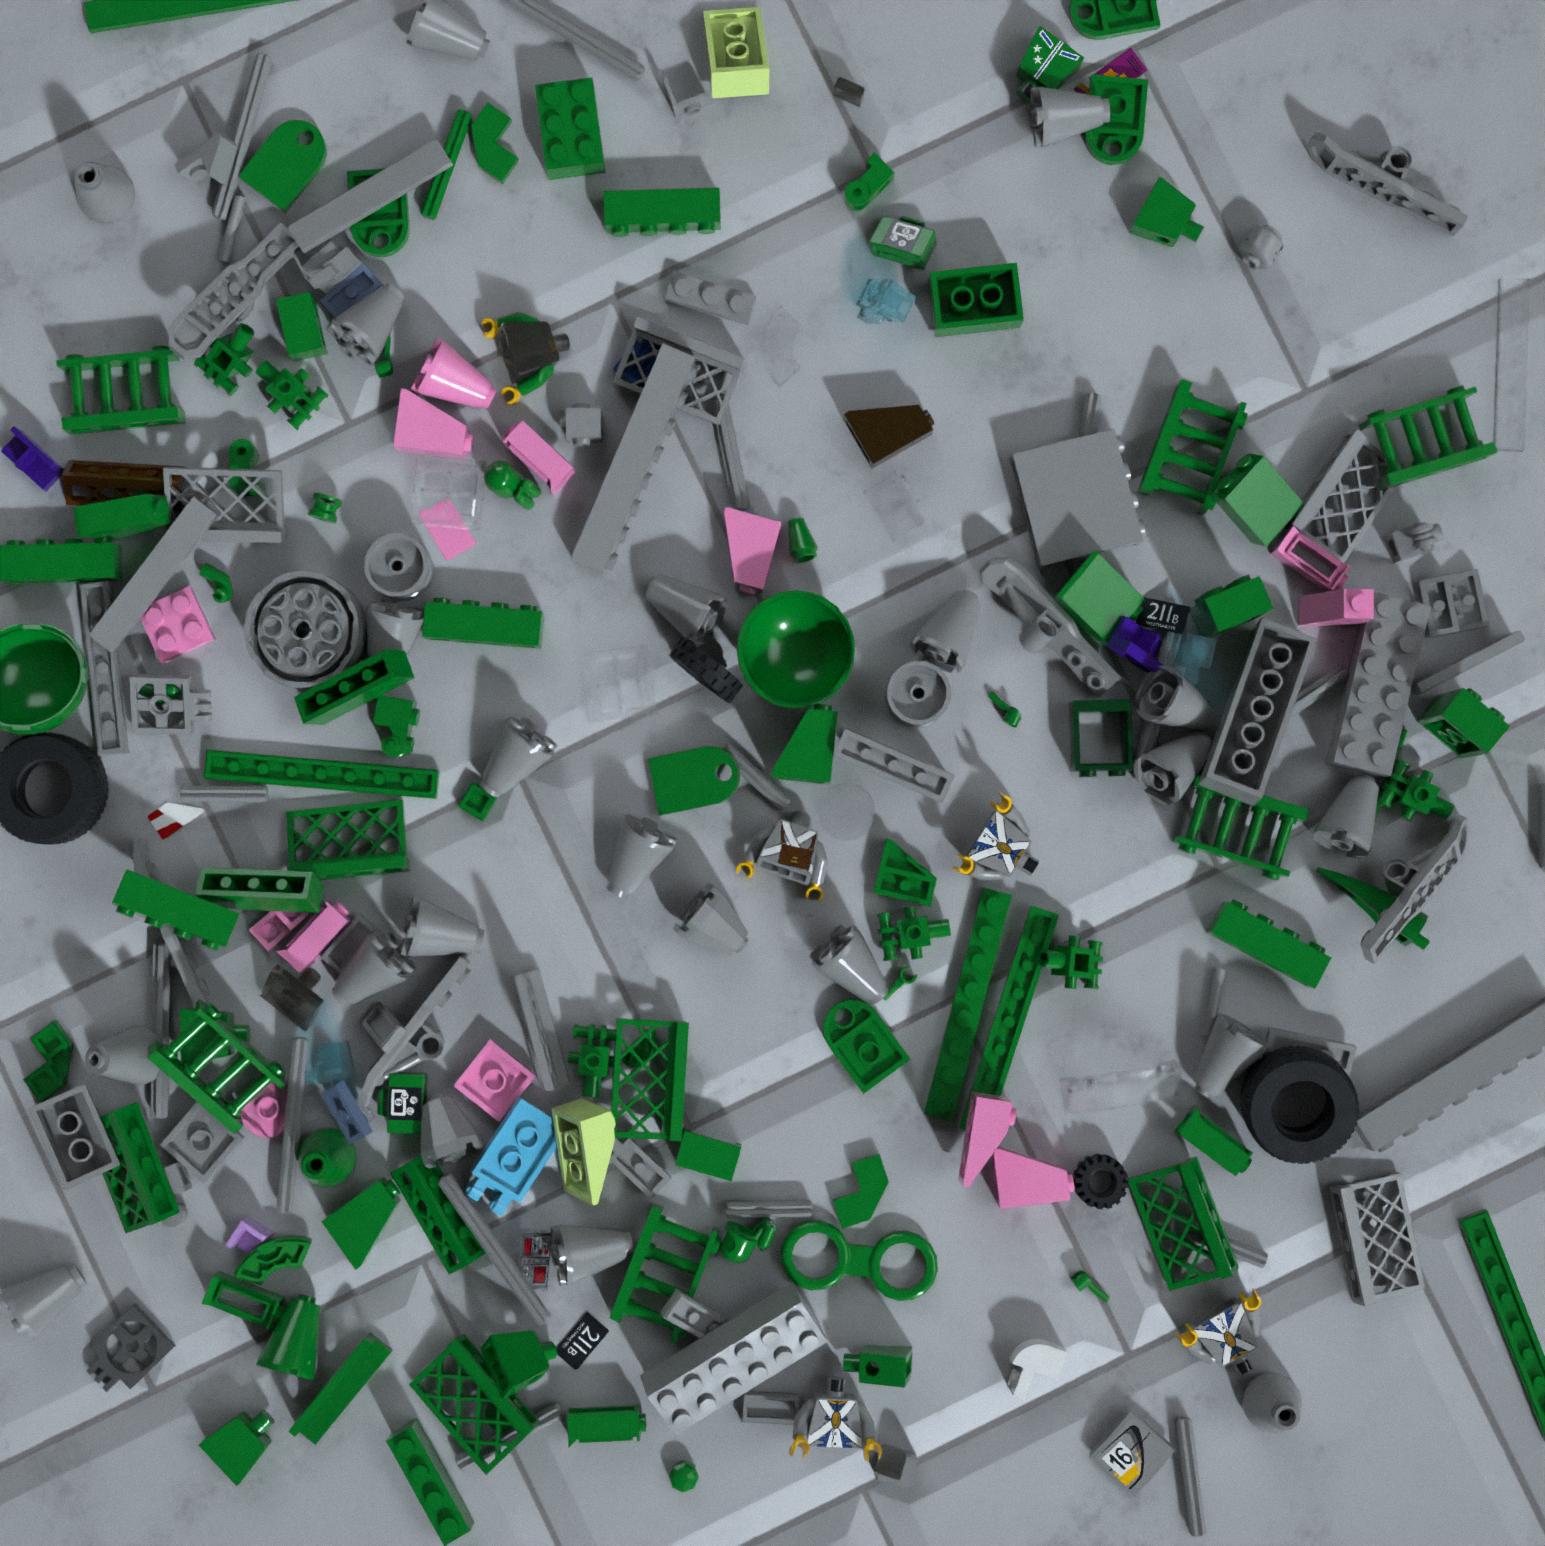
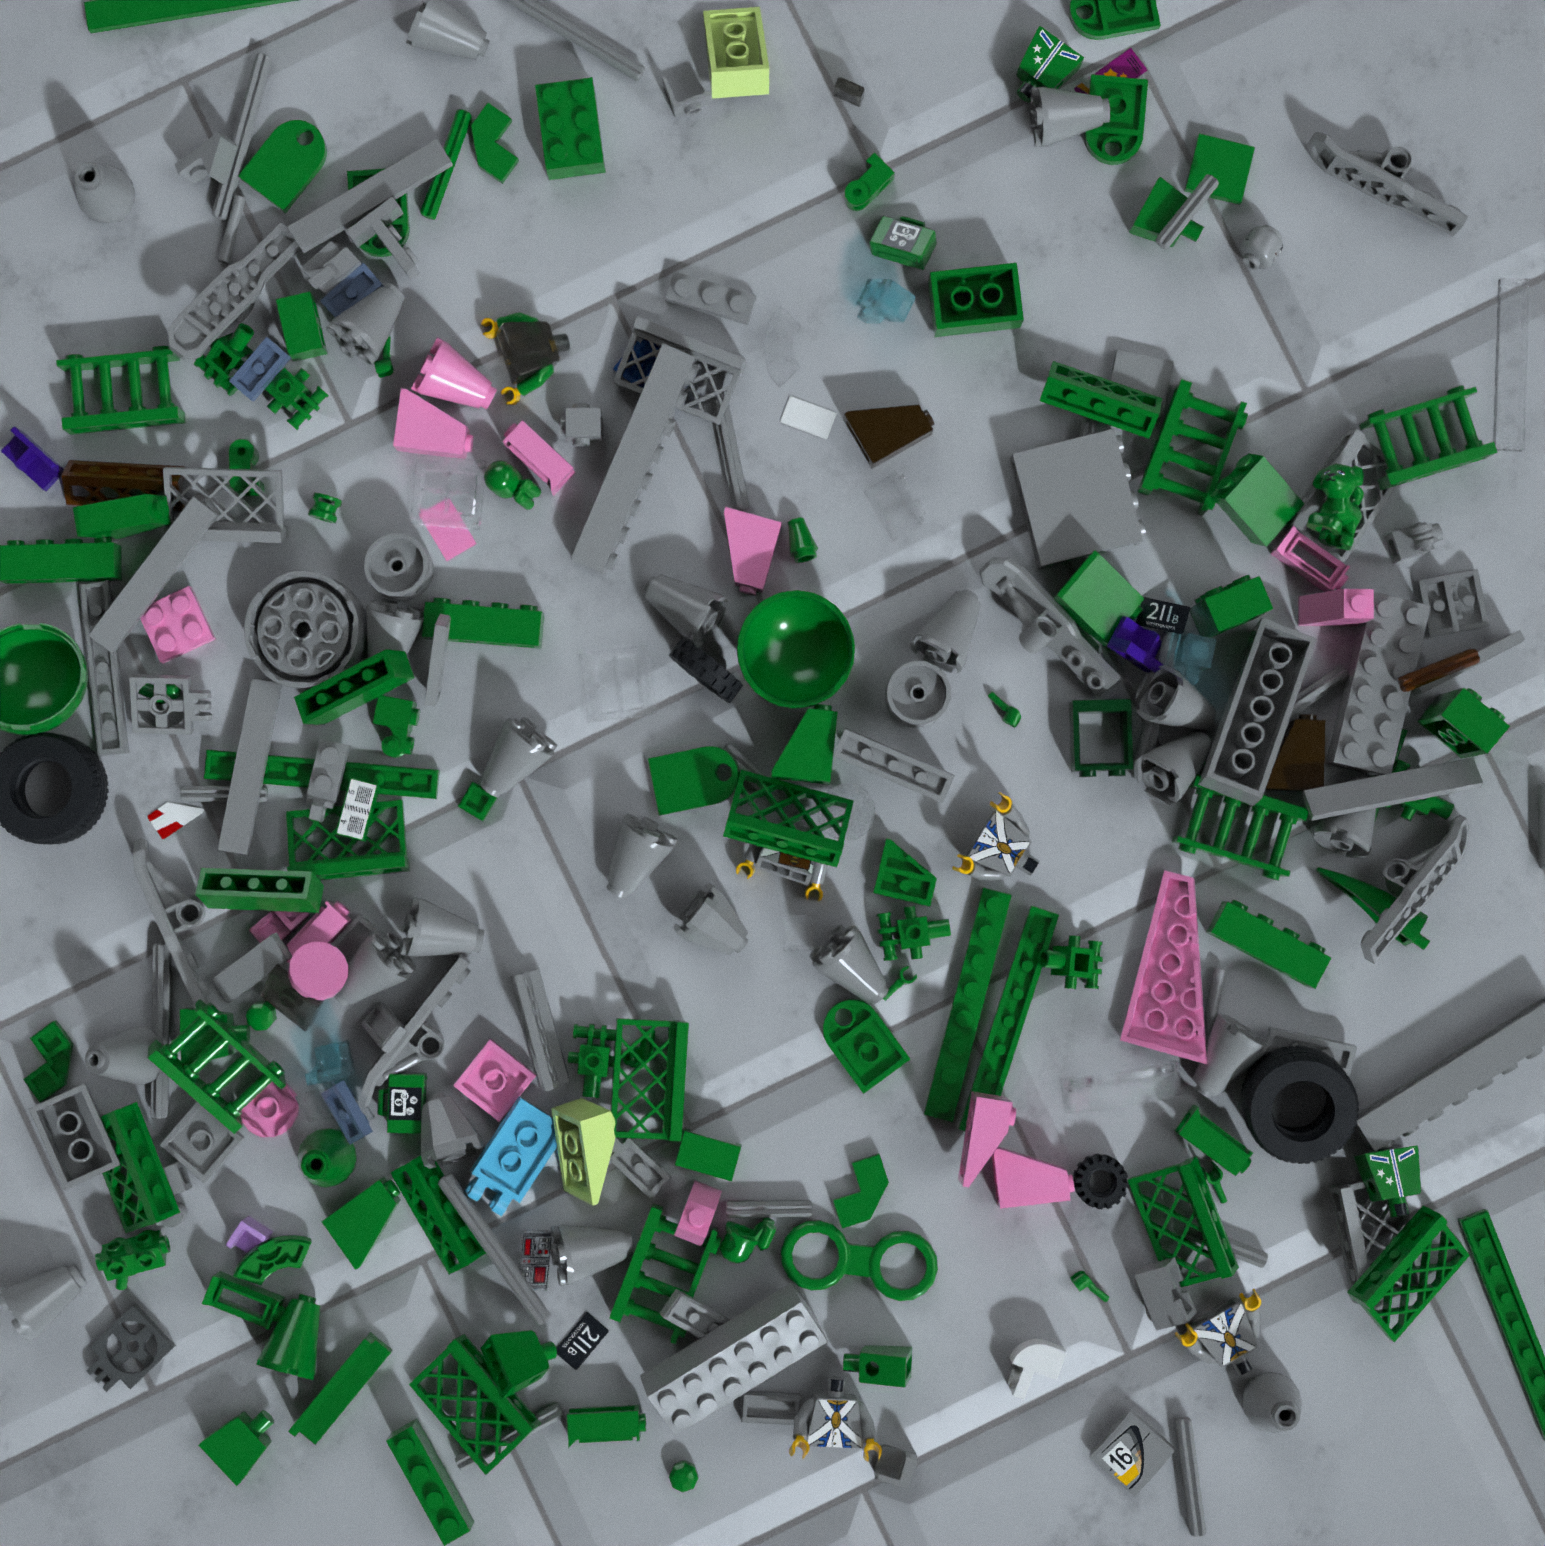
(132, 1255): none -> green brick
(174, 909): green brick -> none
(221, 582): green arm -> none
(249, 767): none -> light grey tile
(251, 967): none -> light grey tile
(260, 369): none -> sand blue plate
(261, 1015): none -> green tile
(292, 1124): light grey axle -> none
(318, 970): none -> bright pink tile
(326, 777): none -> light grey hinge
(357, 809): none -> tile
(375, 224): none -> light grey bracket
(437, 660): none -> light grey tile
(662, 211): green brick -> none
(698, 1213): none -> bright pink slope
(784, 836): none -> green fence
(808, 417): none -> white sticker
(1100, 401): none -> green fence
(1143, 373): none -> light grey tile
(1163, 1294): none -> light grey brick
(1167, 992): none -> bright pink wing
(1187, 211): none -> light grey axle
(1214, 1178): none -> green hand
(1223, 160): none -> green tile
(1300, 756): none -> dark brown slope
(1341, 510): none -> green animal
(1391, 1176): none -> green torso
(1392, 788): none -> light grey tile
(1397, 1261): none -> green fence
(1438, 670): none -> reddish brown axle

